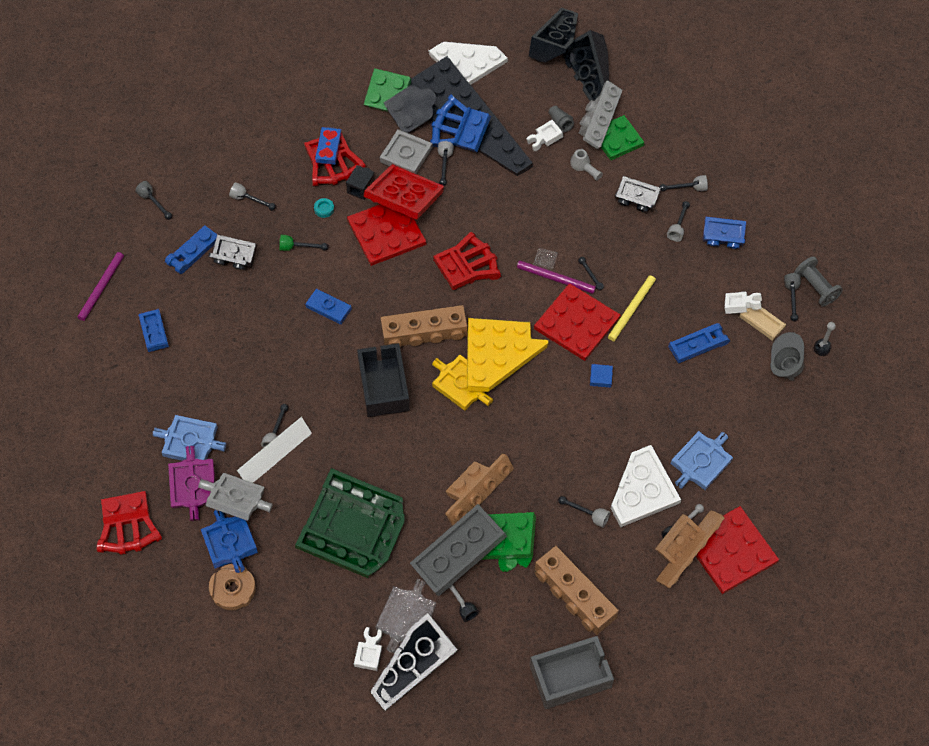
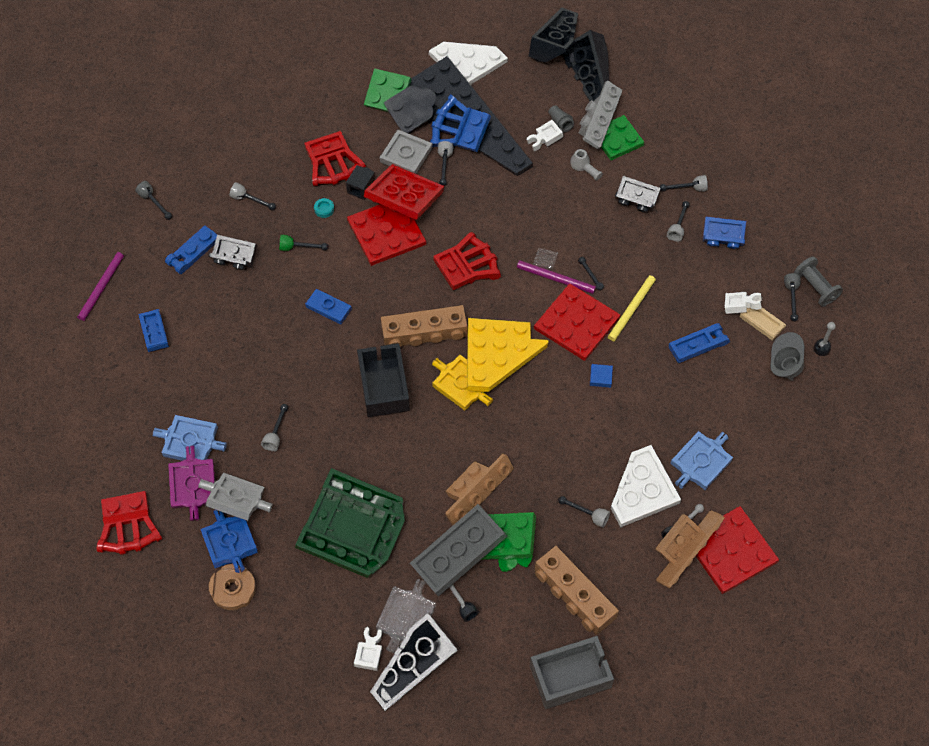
(274, 451): white sticker -> none
(328, 145): blue tile -> none

